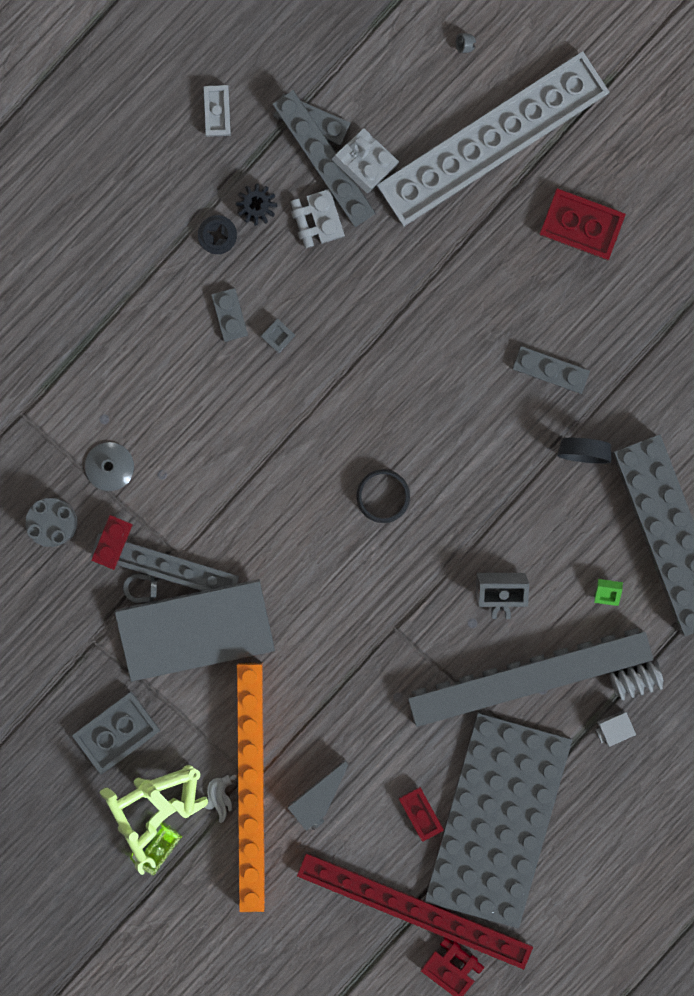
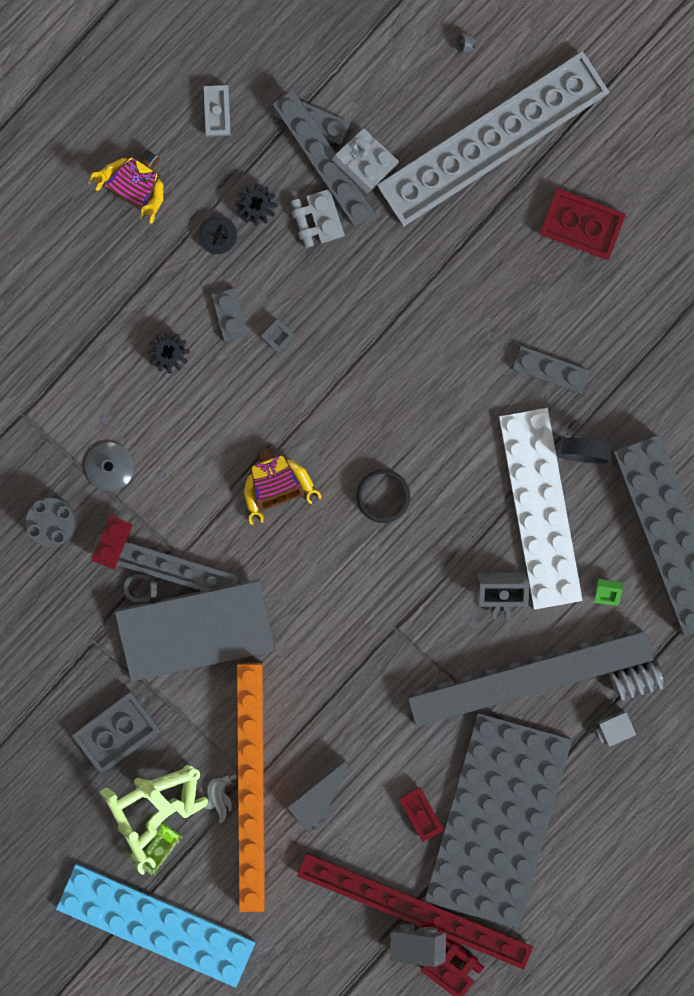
(133, 182): none -> torso
(156, 925): none -> medium azure plate
(160, 351): none -> black gear
(275, 482): none -> torso
(418, 946): none -> dark grey brick
(540, 508): none -> white plate

